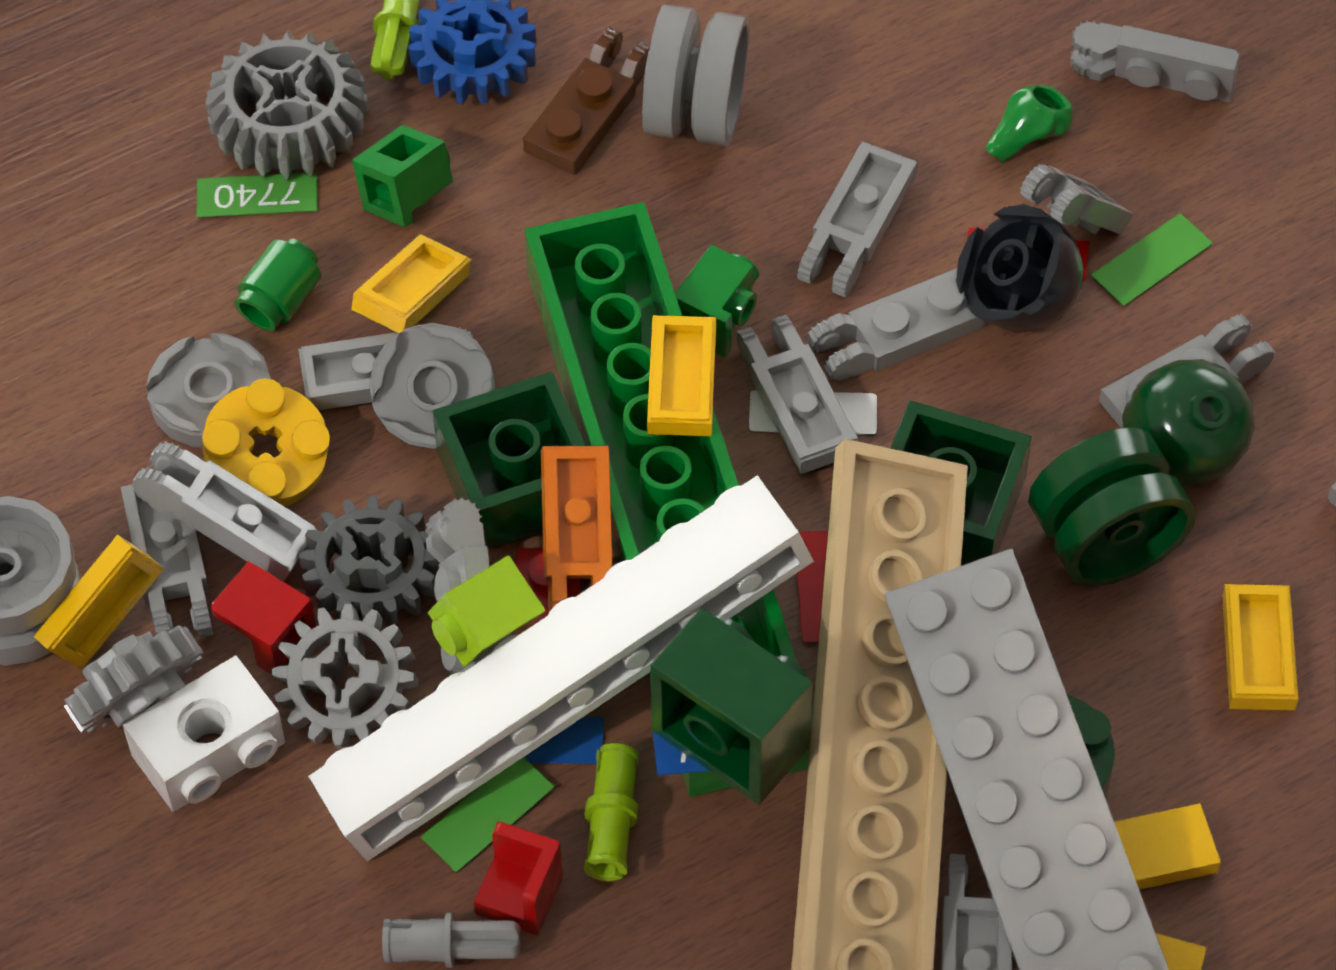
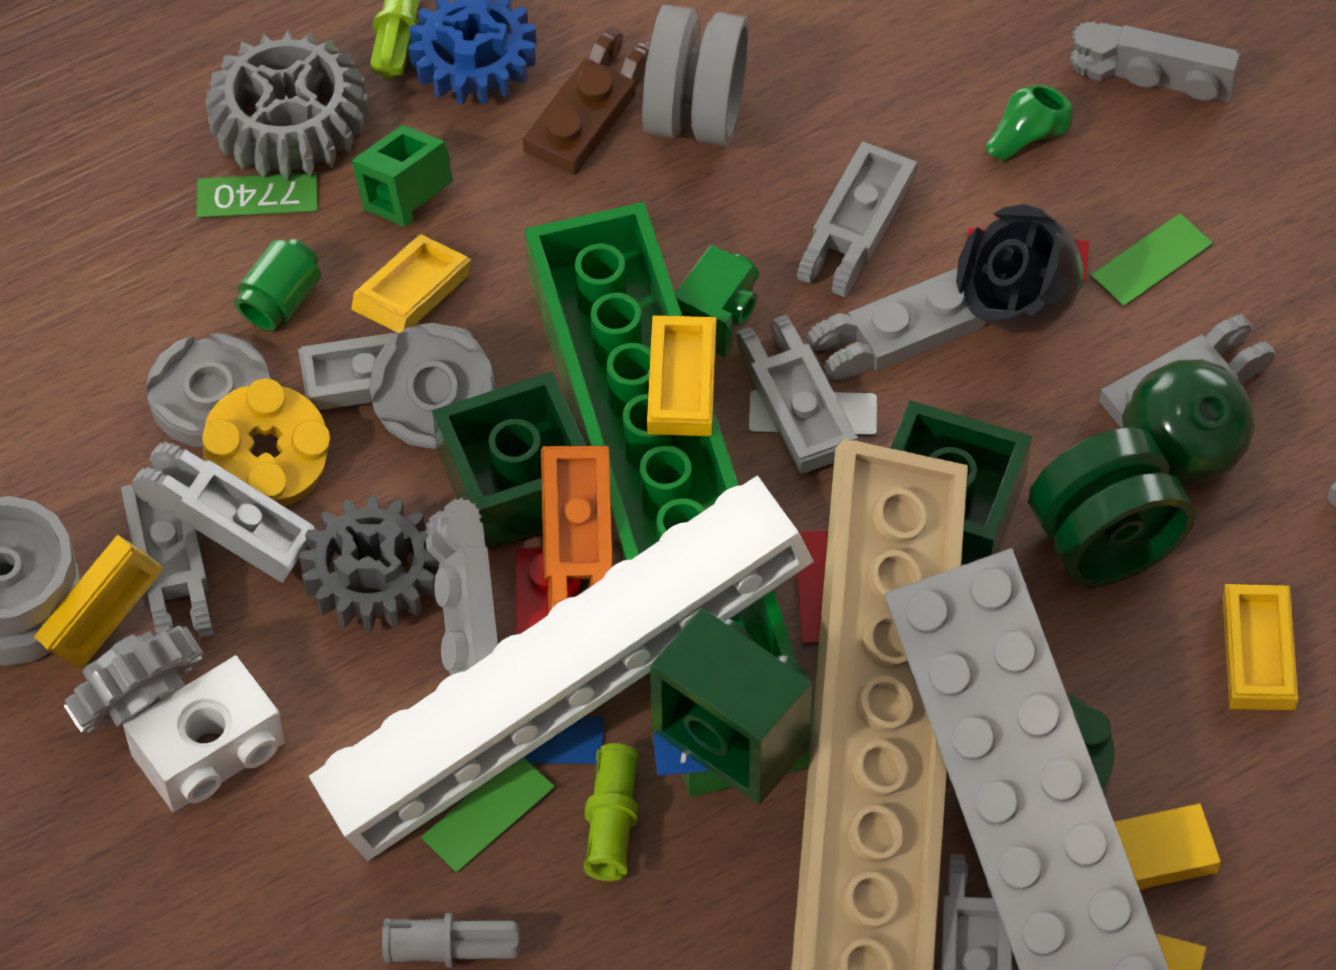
(264, 612): red panel -> none
(318, 673): light grey gear -> none
(484, 611): lime brick -> none
(520, 878): red panel -> none
(1074, 200): light grey hinge -> none

